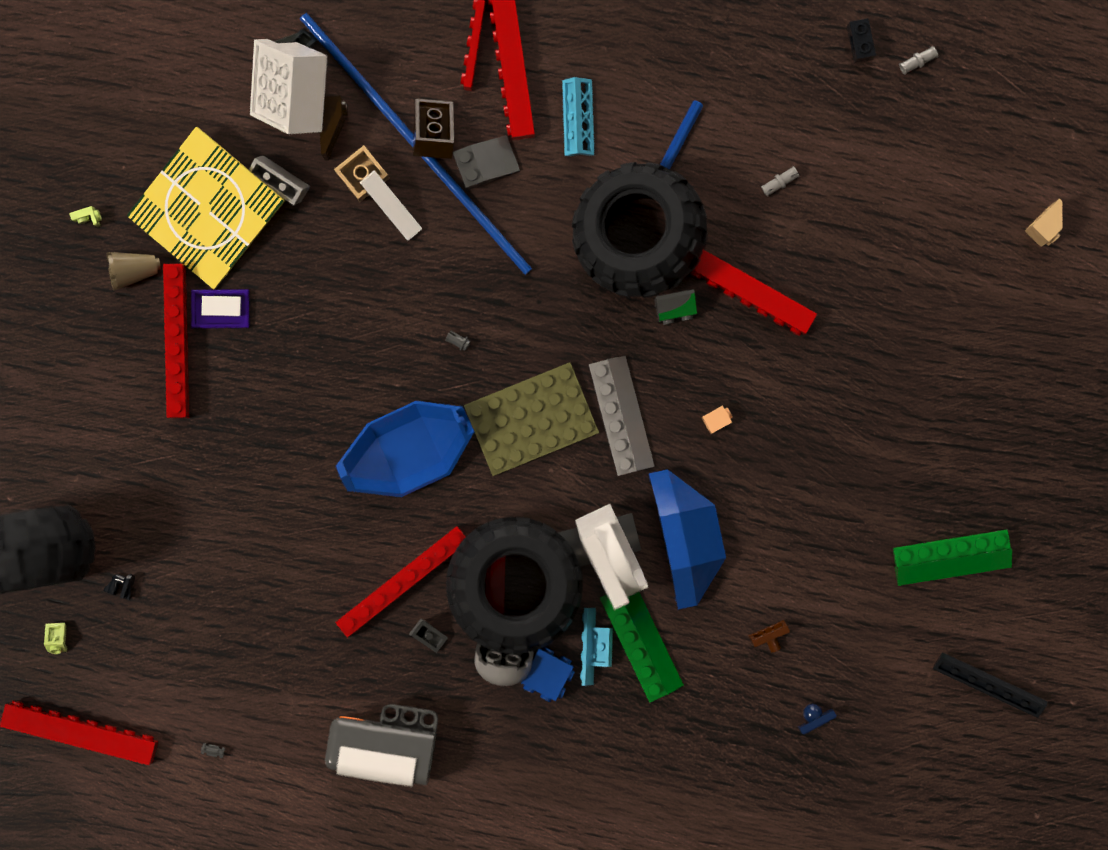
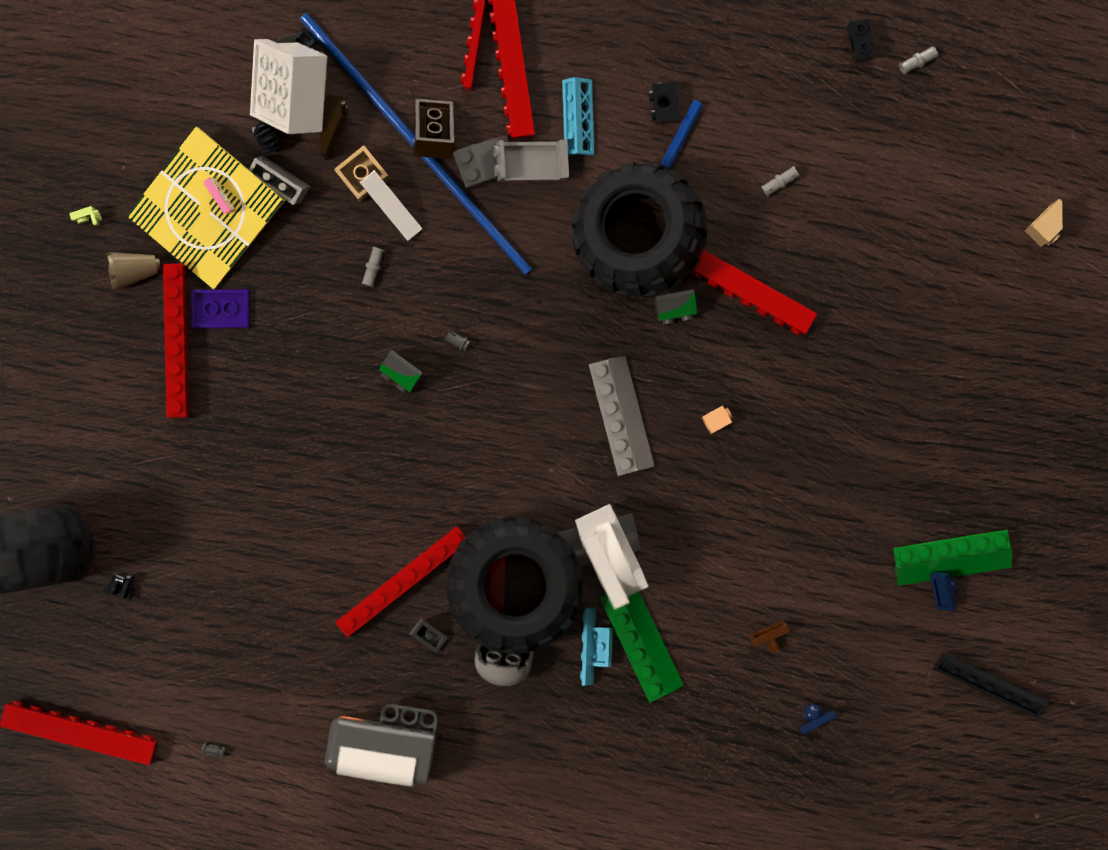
(55, 638): yellowish green bracket -> none
(218, 195): none -> bright pink tile
(221, 306): white tile -> none
(266, 137): none -> black gear
(373, 266): none -> light grey pin
(401, 372): none -> dark grey slope
(406, 449): blue panel -> none
(531, 161): none -> light grey panel
(531, 419): olive plate -> none
(548, 675): blue brick -> none
(667, 92): none -> black brick
(690, 536): blue panel -> none
(944, 590): none -> dark blue tile

